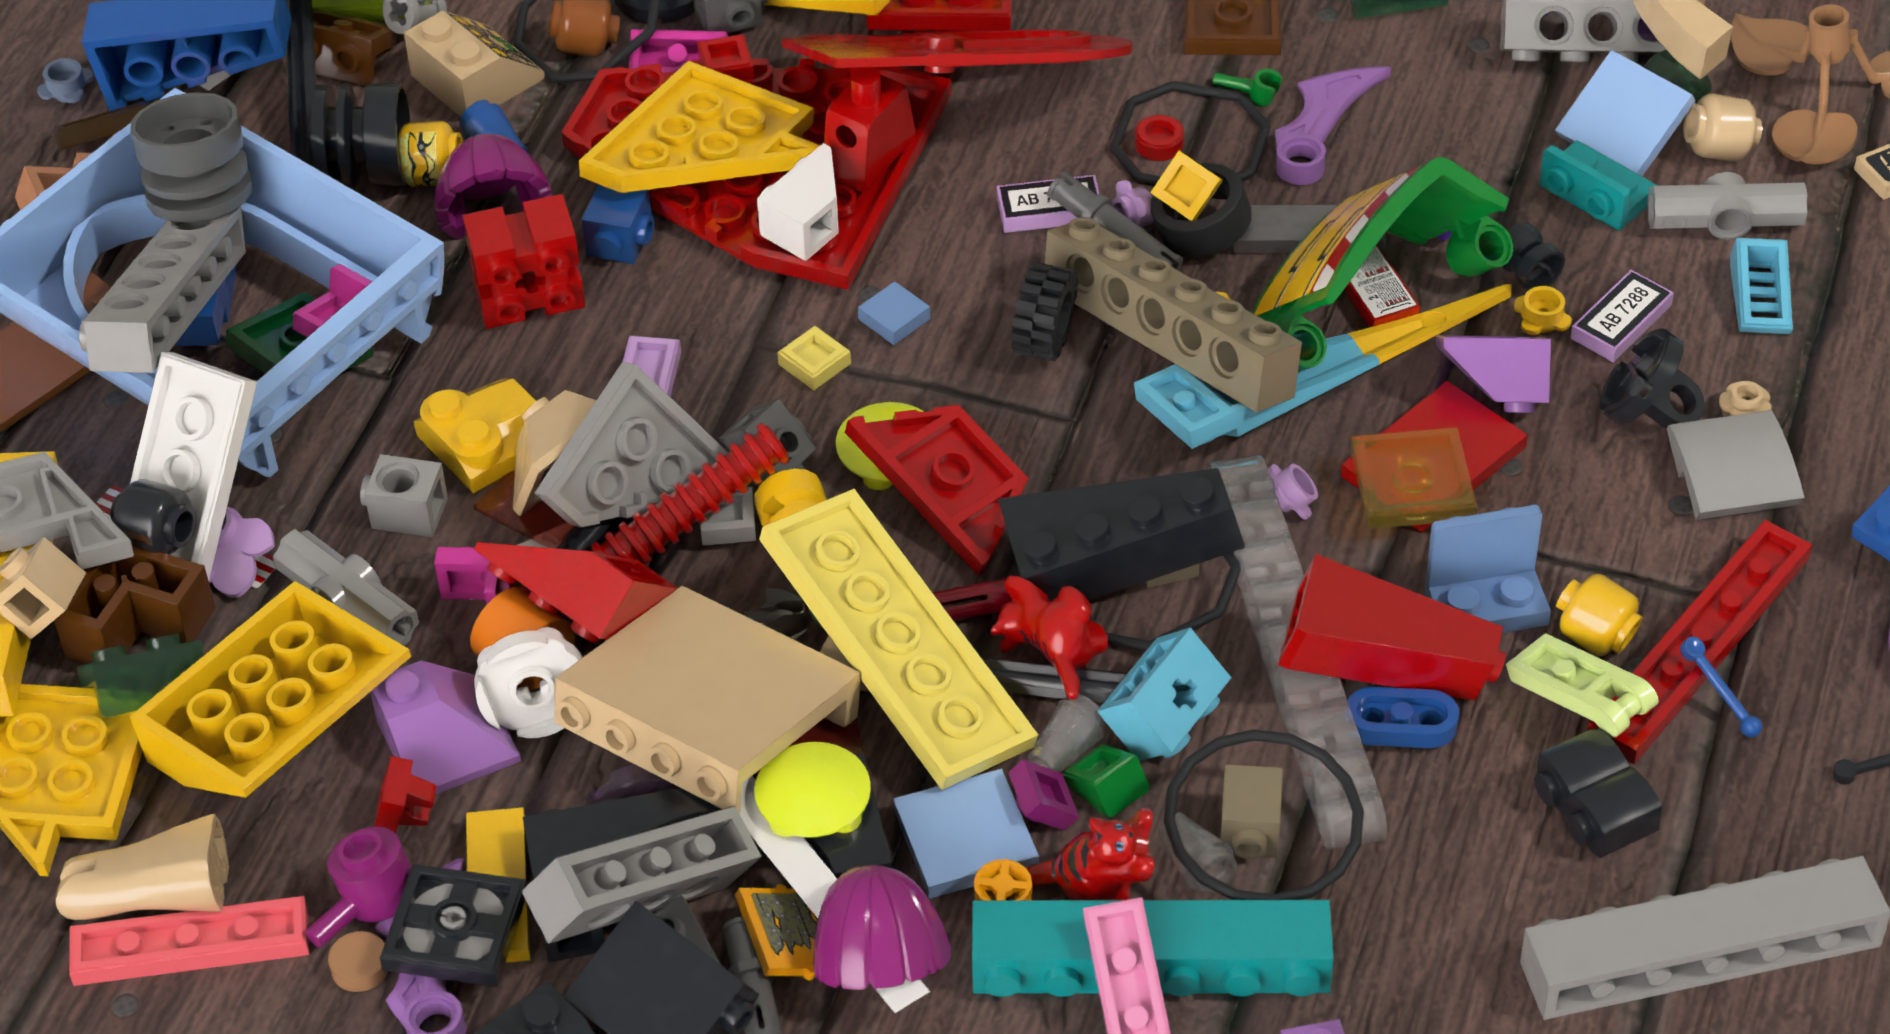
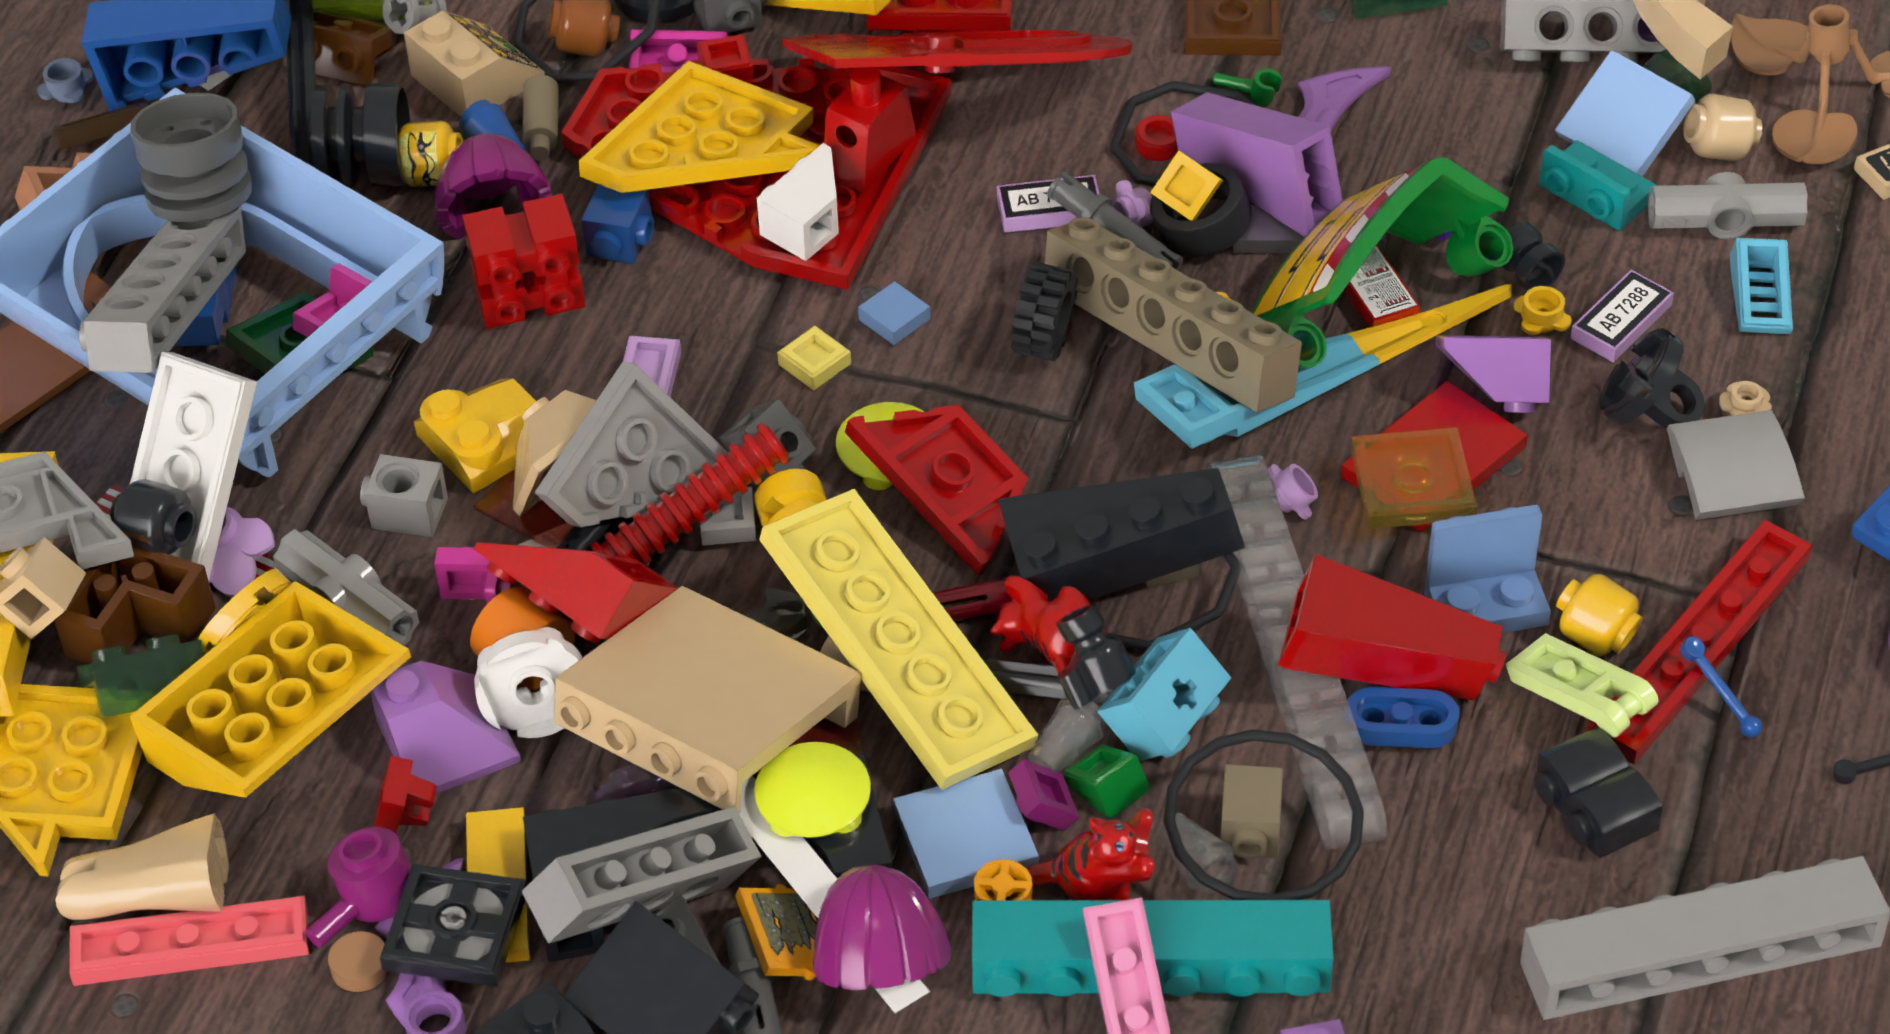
(242, 607): none -> yellow tile
(540, 116): none -> dark tan cylinder
(1097, 660): none -> black piece
(1278, 156): none -> medium lavender slope

